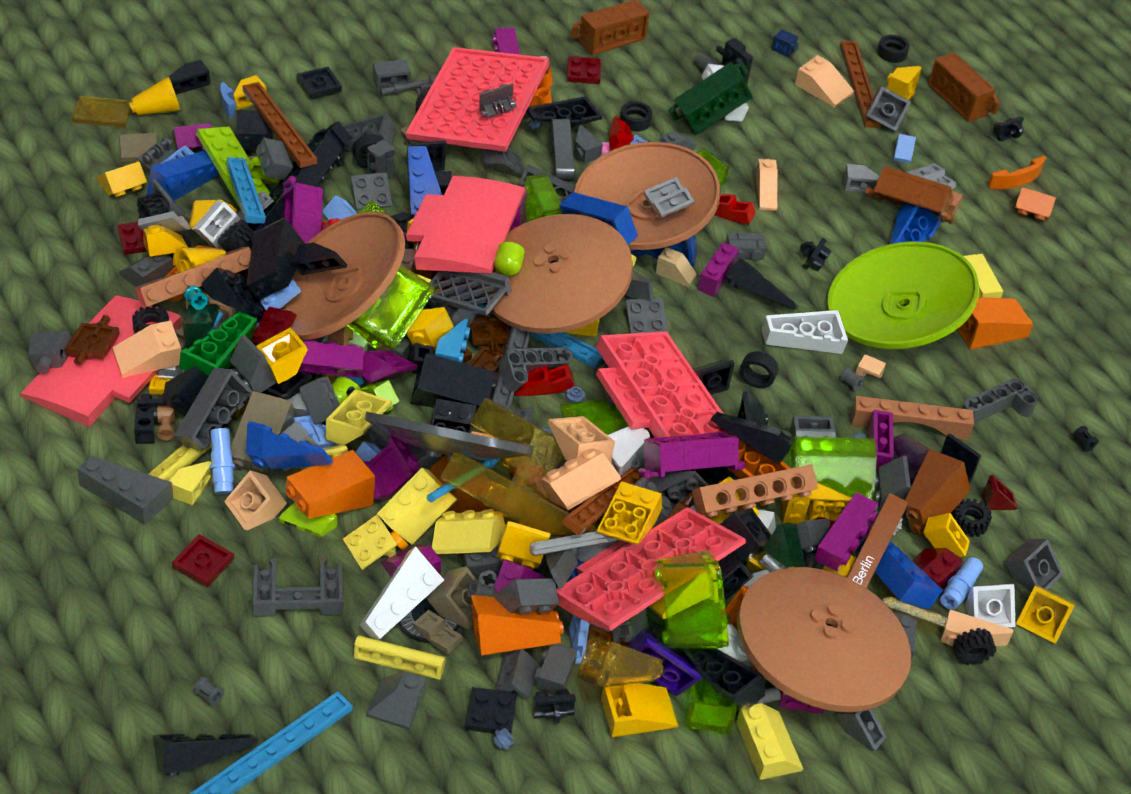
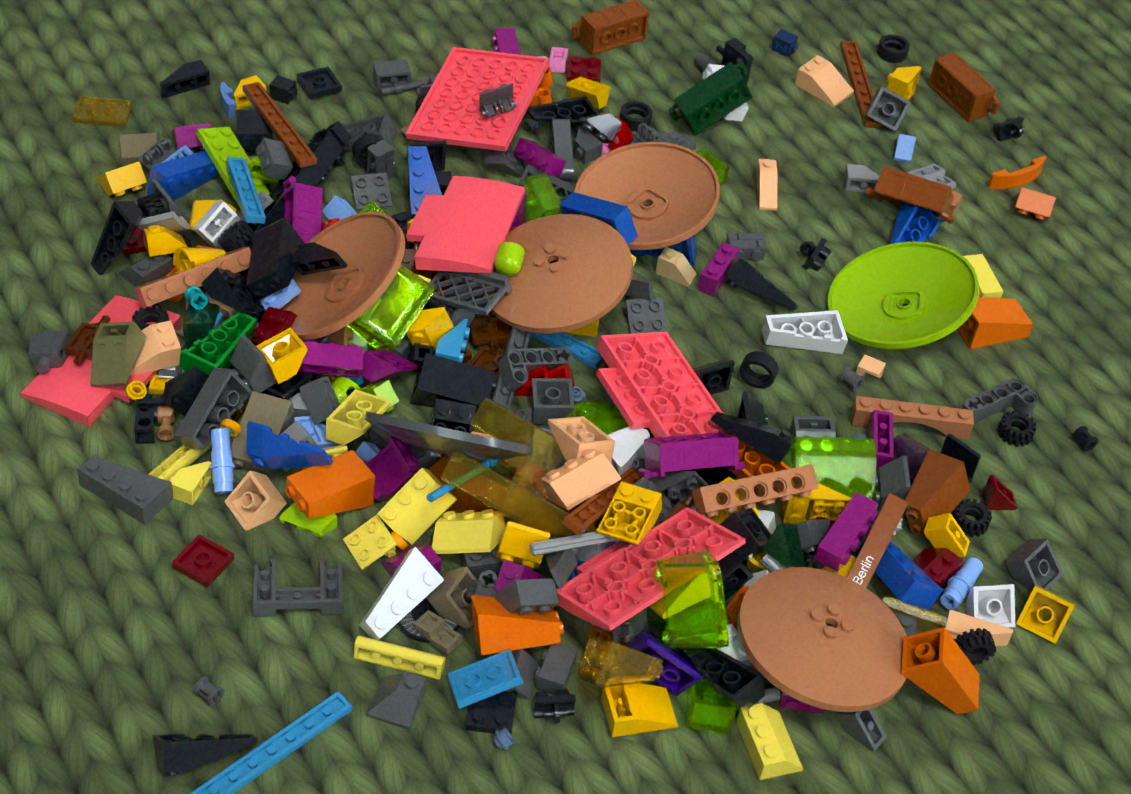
(115, 353): none -> olive slope
(116, 233): none -> black wedge
(137, 386): none -> yellow plate
(156, 99): yellow cone -> none
(234, 427): none -> light orange tile
(283, 89): none -> black brick
(485, 678): none -> dark azure tile
(539, 157): none -> magenta brick
(551, 399): none -> dark grey slope
(558, 59): none -> bright pink slope
(578, 635): light blue wing -> none
(594, 91): none -> yellow slope
(603, 125): none -> slope
(647, 134): none -> dark grey hinge
(668, 197): light grey slope -> none
(735, 210): red slope -> none
(941, 669): none -> orange slope
(1015, 436): none -> black tyre

